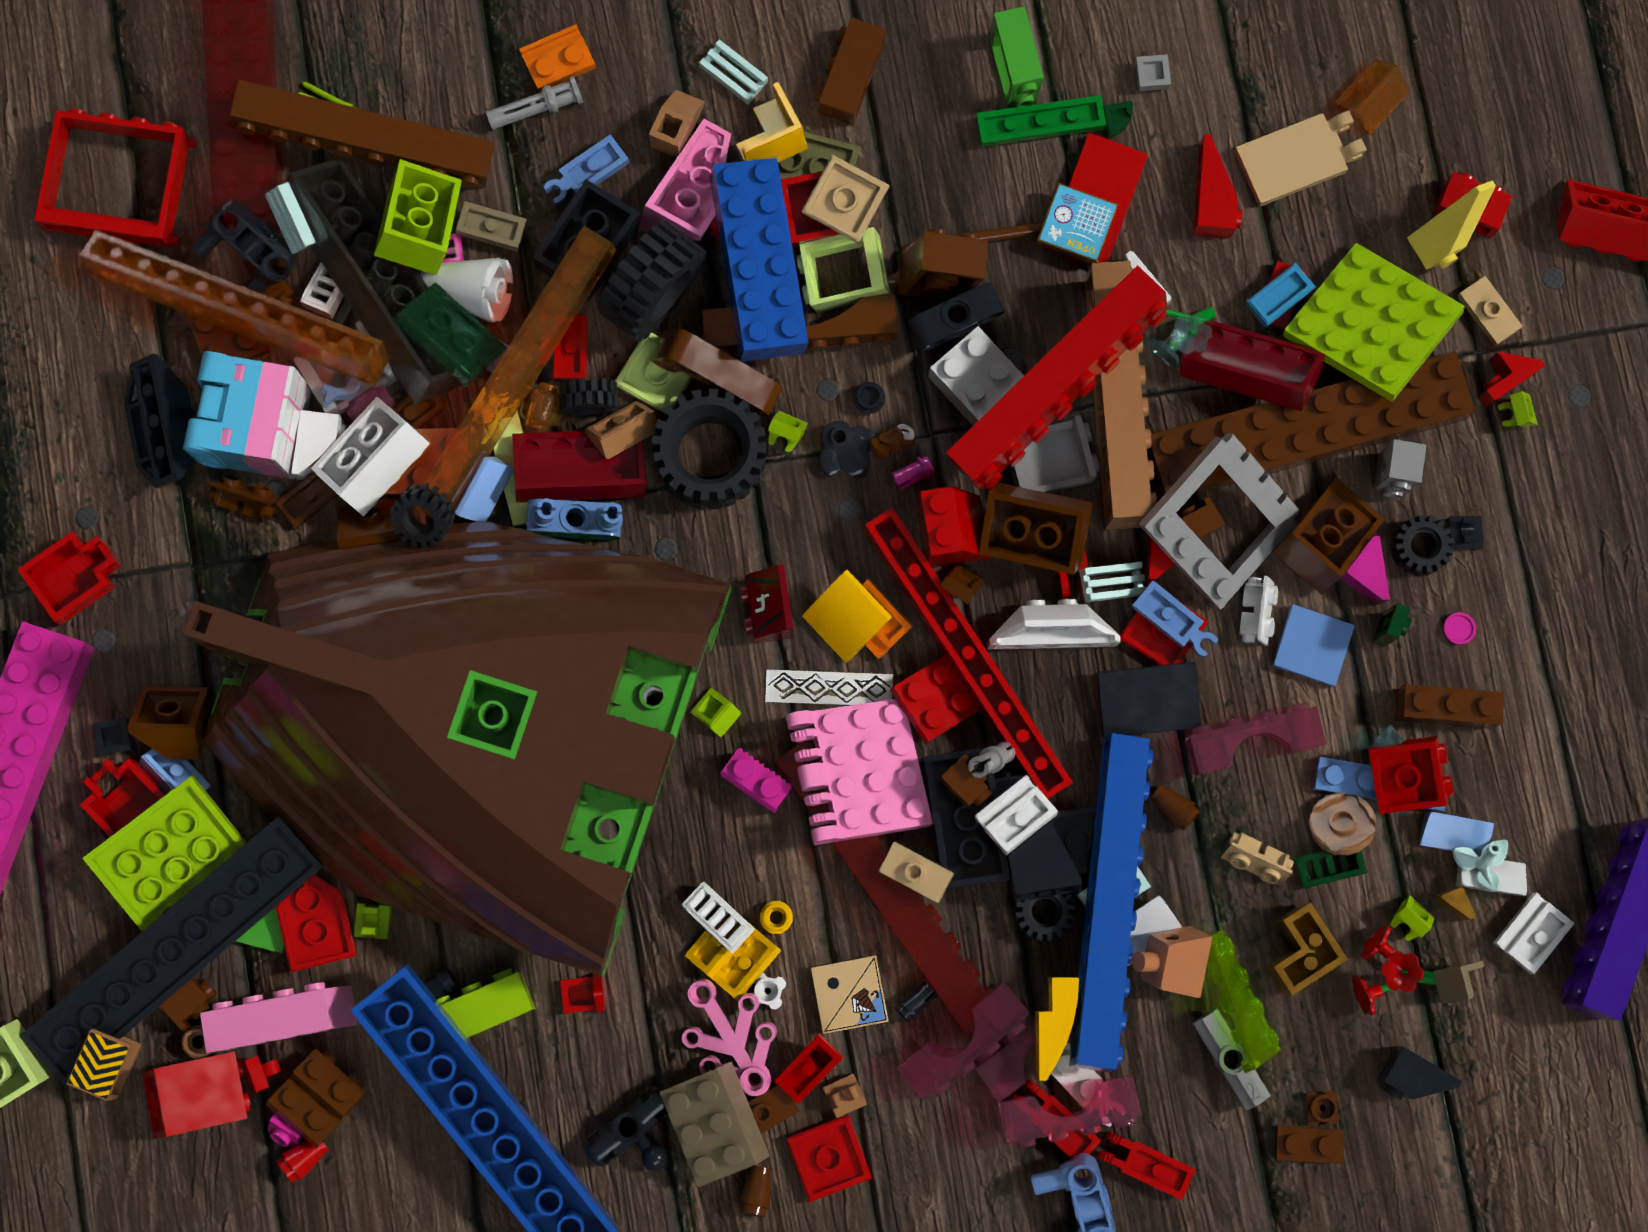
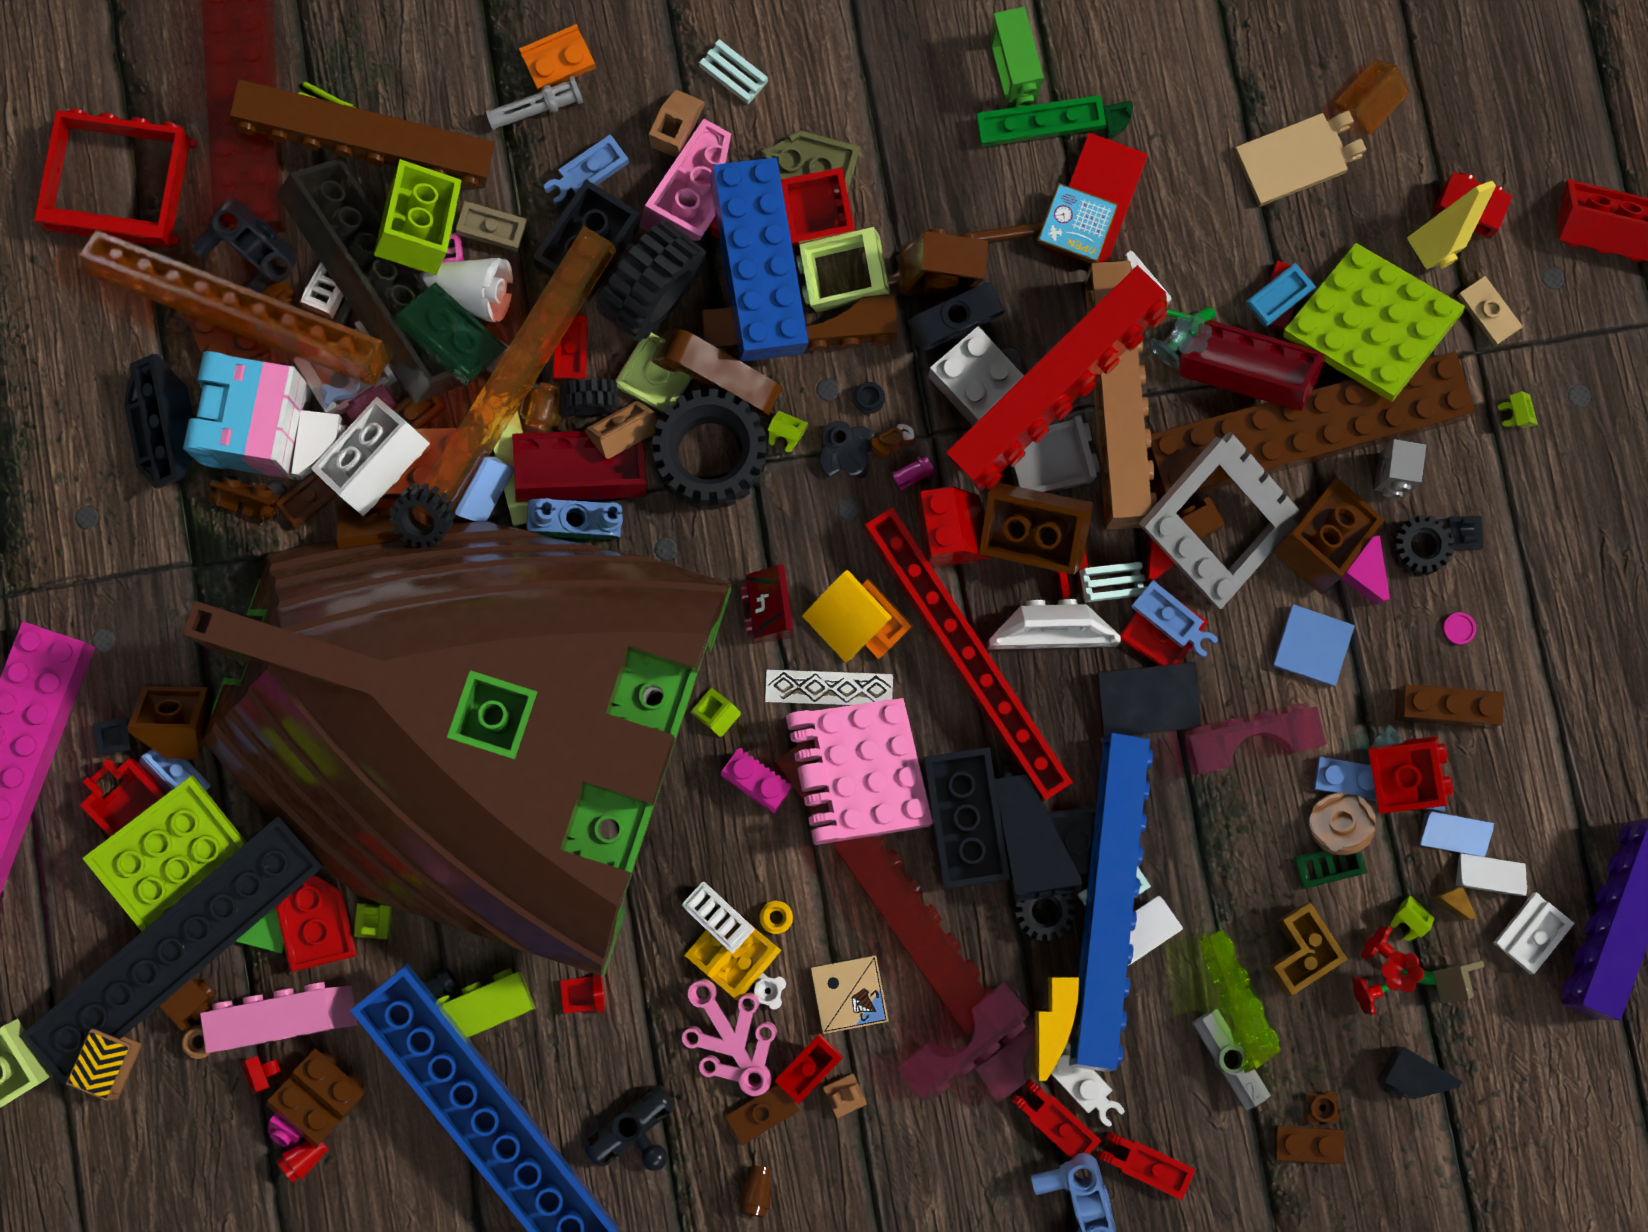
(70, 575): red piece -> none
(195, 1095): red slope -> none
(290, 218): light aqua tile -> none
(714, 1124): dark tan brick -> none
(781, 130): yellow panel -> none
(829, 1158): red tile -> none
(845, 199): tan tile -> none
(850, 70): reddish brown brick -> none
(915, 1001): black pin -> none
(916, 872): tan plate -> none
(935, 699): red plate -> none
(962, 583): reddish brown plate -> none
(964, 785): reddish brown brick -> none
(991, 759): light grey pin -> none
(1016, 815): white plate -> none
(1112, 1102): clear pink arch -> none
(1152, 72): light grey plate -> none
(1175, 807): reddish brown cone -> none
(1175, 960): nougat torso -> none
(1215, 197): red slope -> none
(1261, 598): white hinge -> none
(1271, 867): tan hinge -> none
(1392, 625): dark green plate -> none
(1491, 855): light aqua plant -> none
(1512, 372): red slope -> none

